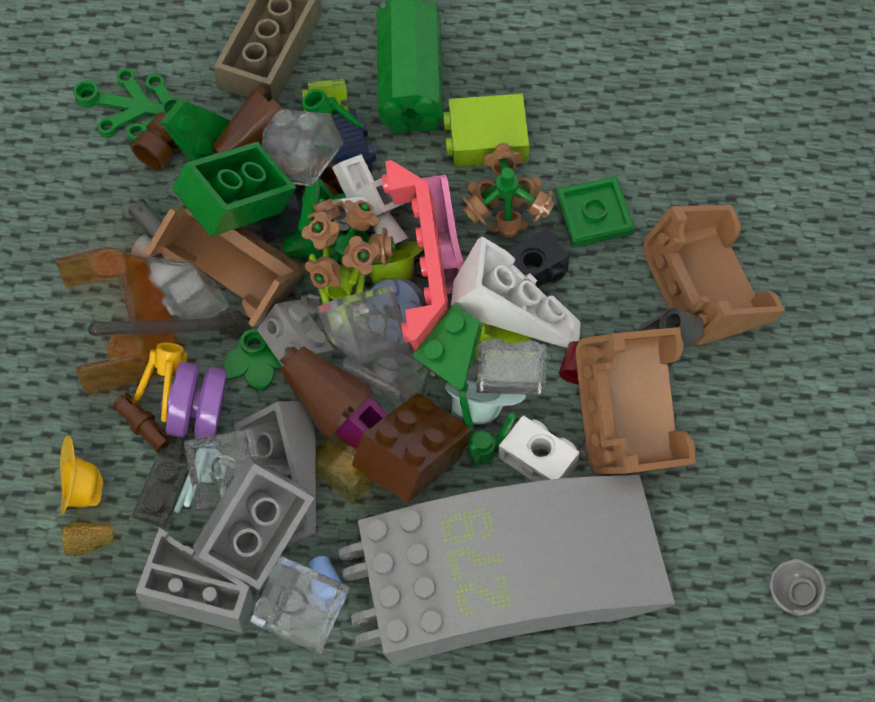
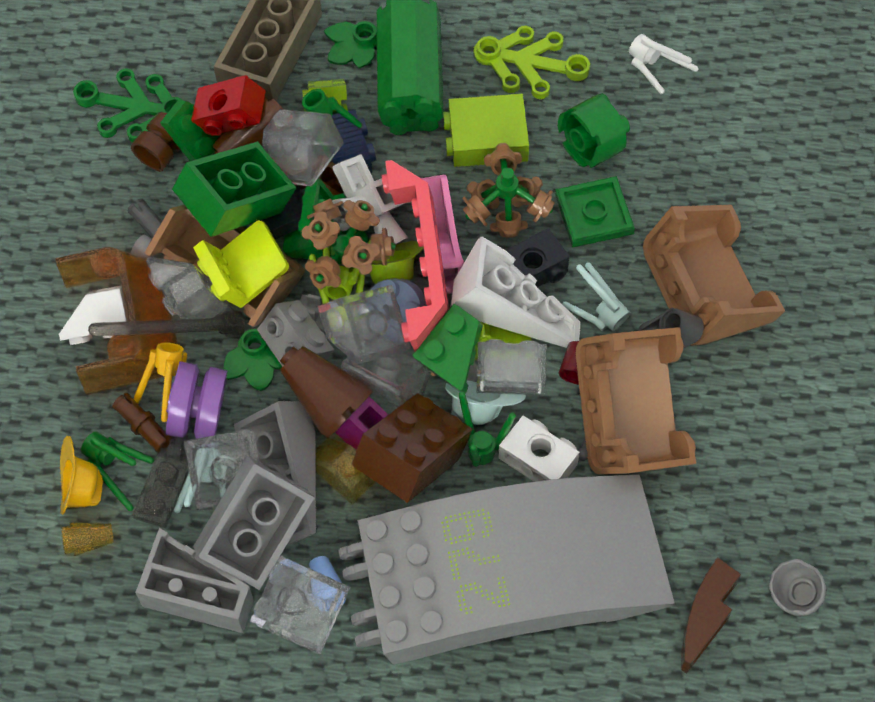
(95, 307): none -> white slope
(103, 451): none -> green plant
(228, 105): none -> red brick
(243, 265): none -> neon yellow bracket
(350, 45): none -> green plate
(528, 59): none -> lime plant
(593, 131): none -> green brick
(610, 310): none -> light aqua plant
(648, 51): none -> white plant
(708, 612): none -> reddish brown slope

